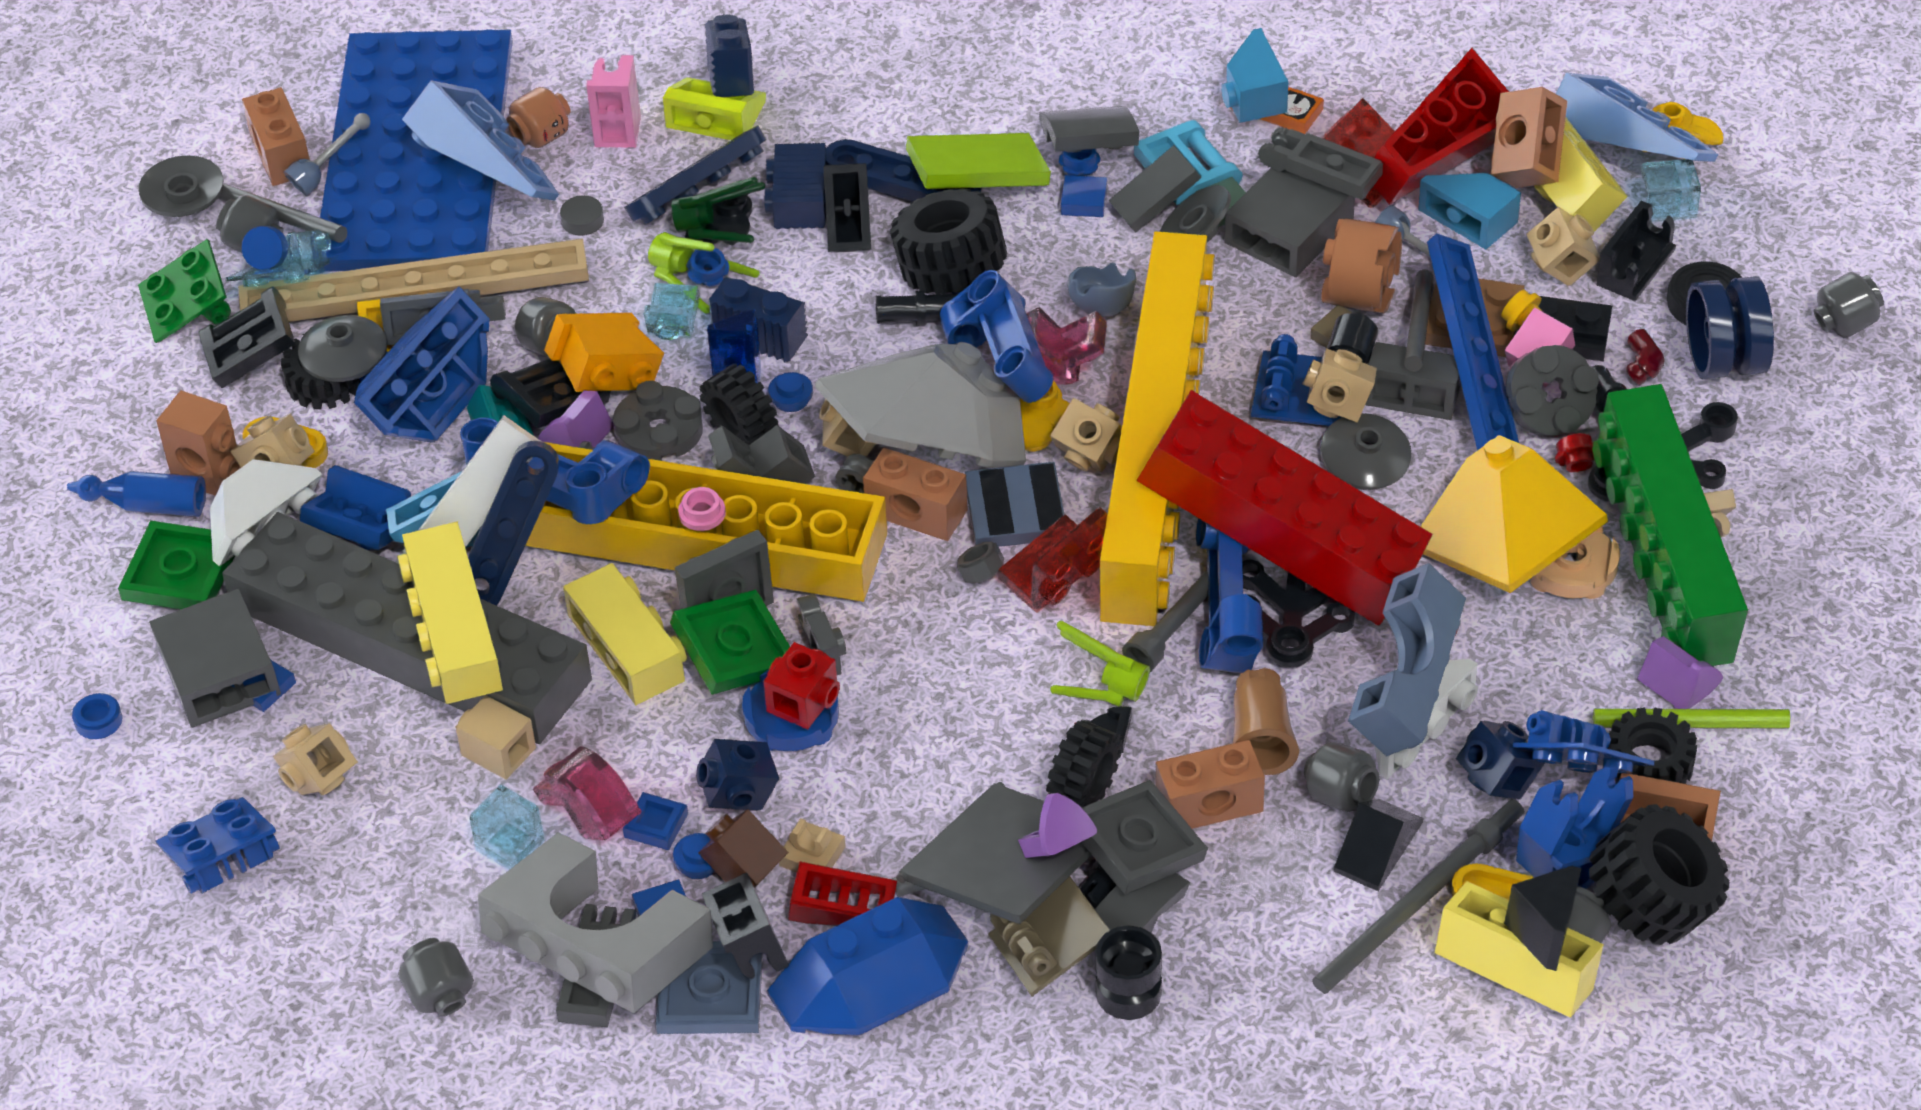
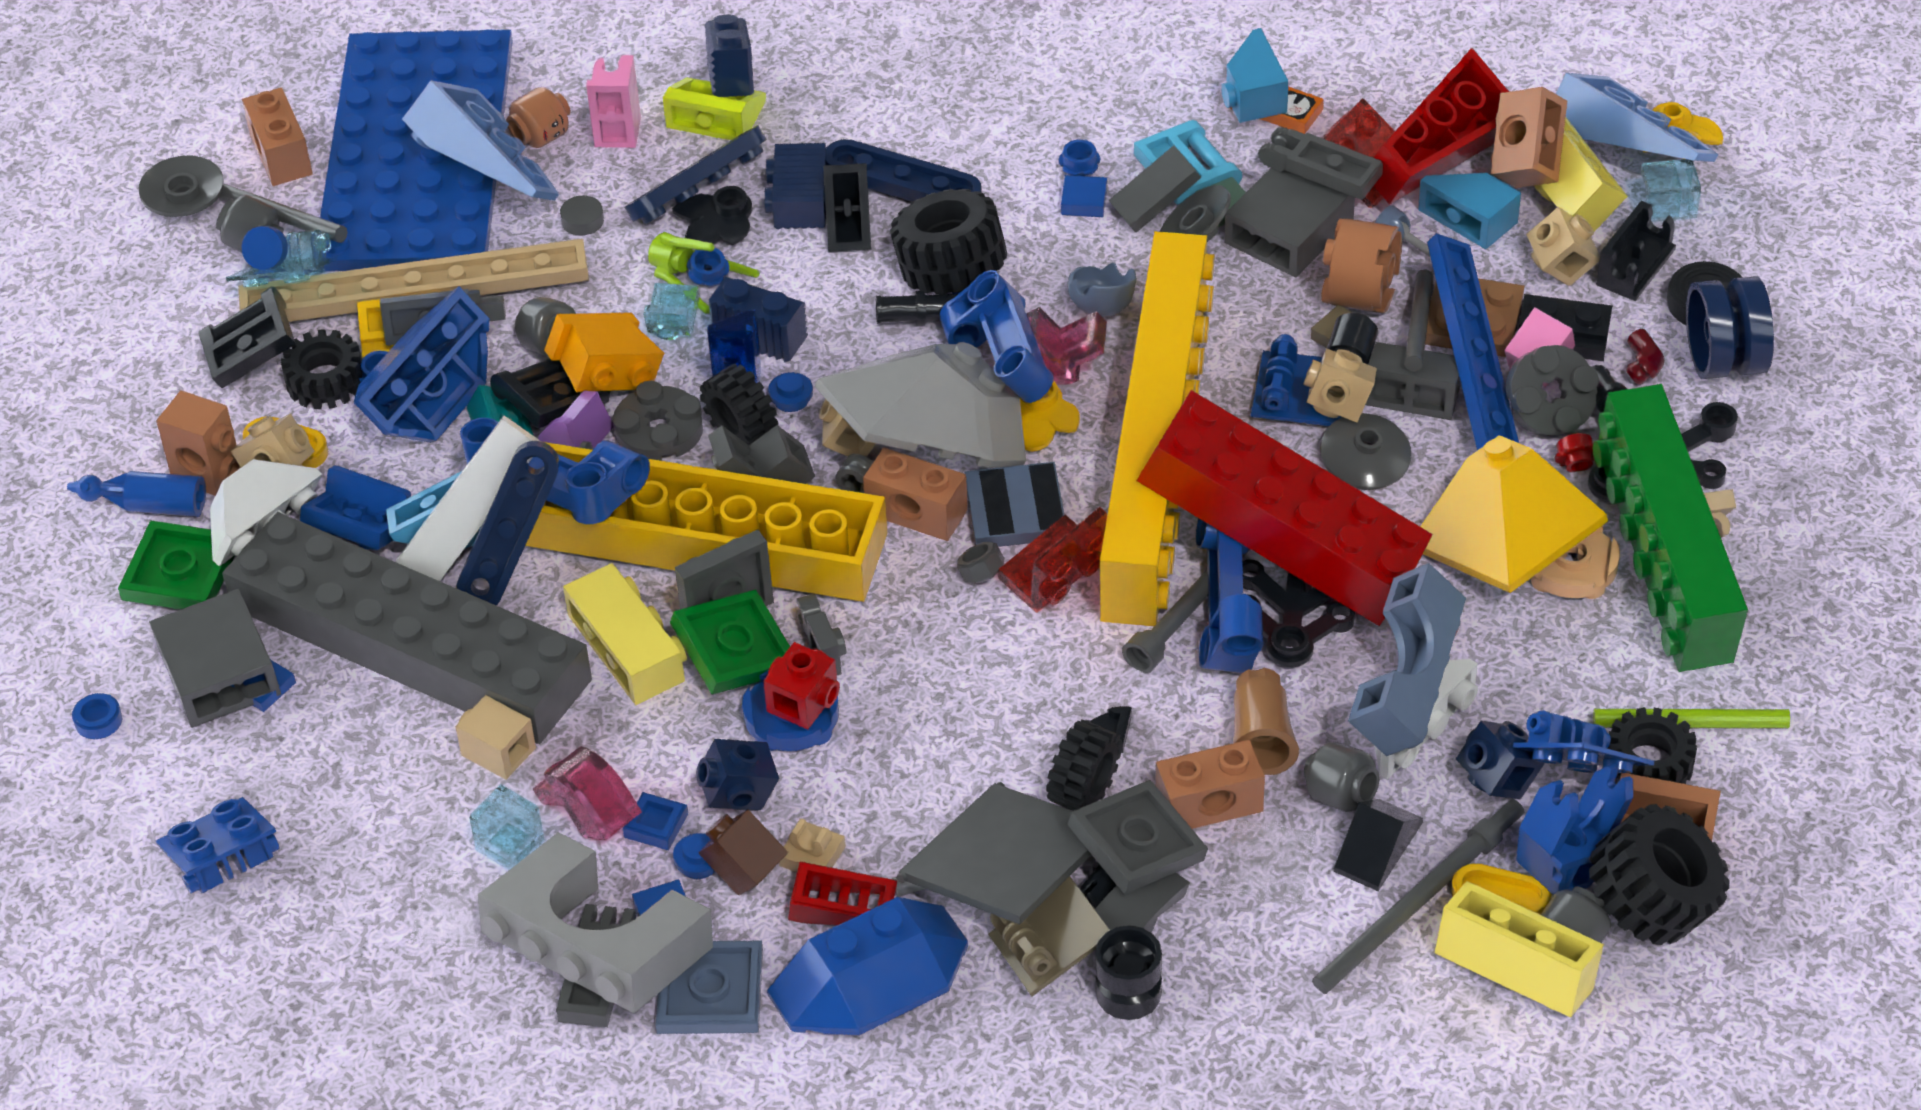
(184, 292): green hinge -> none
(306, 174): hinge -> none
(326, 762): tan brick -> none
(342, 348): dark grey dish -> none
(435, 977): dark grey head -> none
(451, 613): light yellow brick -> none
(696, 211): dark green plant -> none
(701, 509): bright pink plate -> none
(744, 924): black hinge -> none
(978, 160): lime tile -> none
(1061, 827): medium lavender tile -> none
(1088, 435): tan brick -> none
(1090, 128): dark grey slope -> none
(1122, 674): lime plant -> none
(1519, 309): yellow plate -> none
(1541, 913): black slope -> none
(1677, 674): medium lavender tile -> none
(1848, 304): dark grey head -> none

